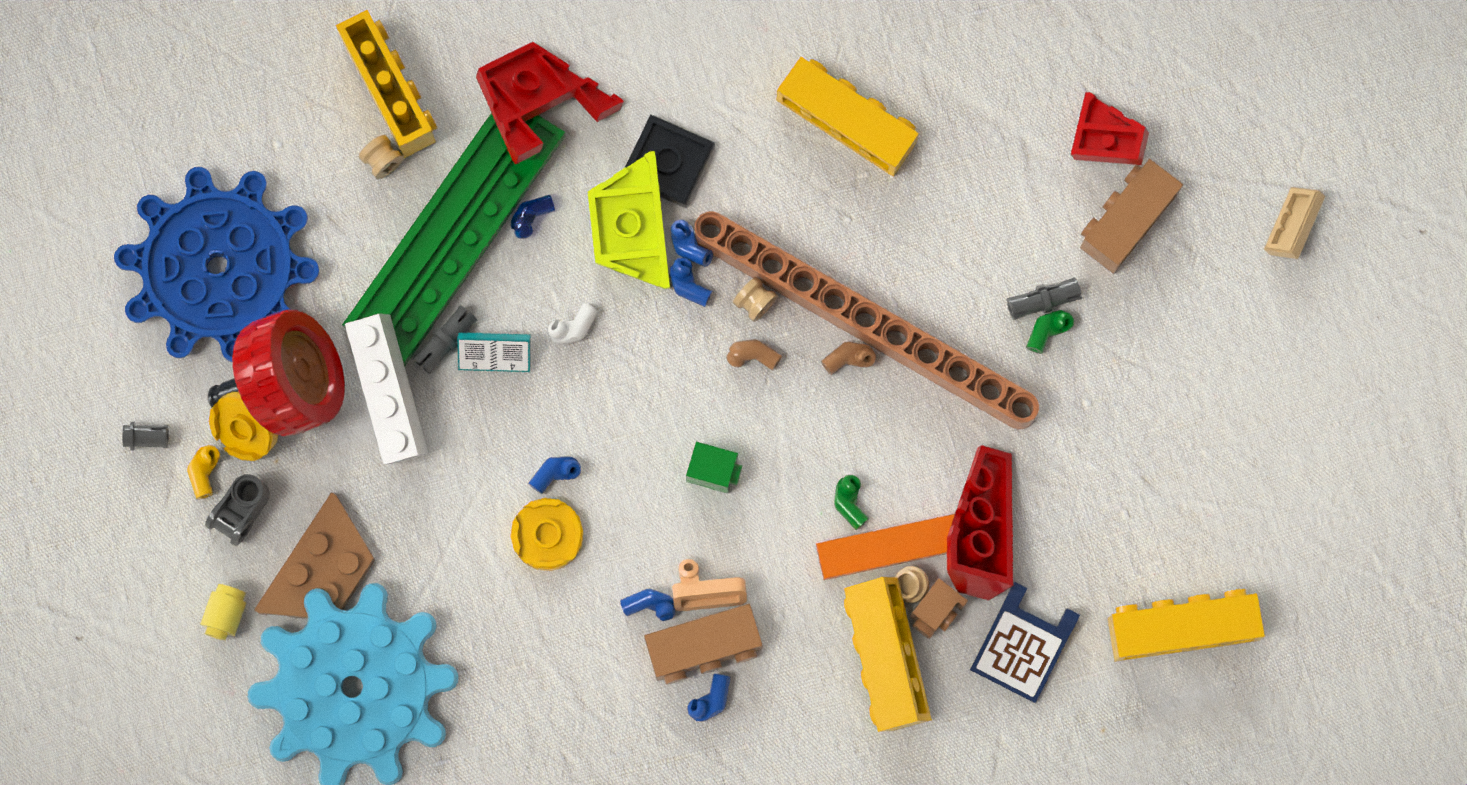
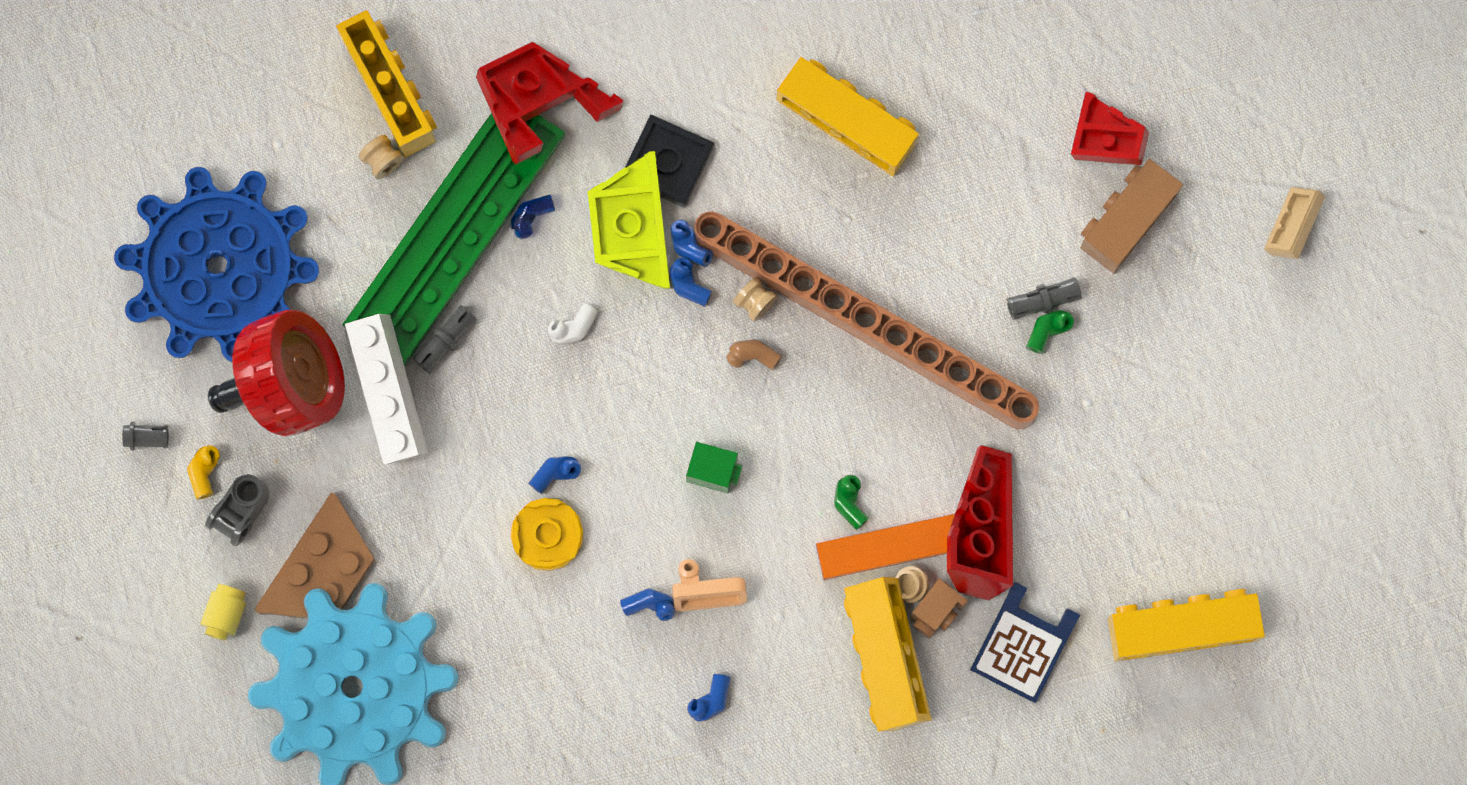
(239, 430): yellow tile -> none
(494, 352): tile -> none
(703, 644): medium nougat brick -> none
(850, 354): medium nougat arm -> none

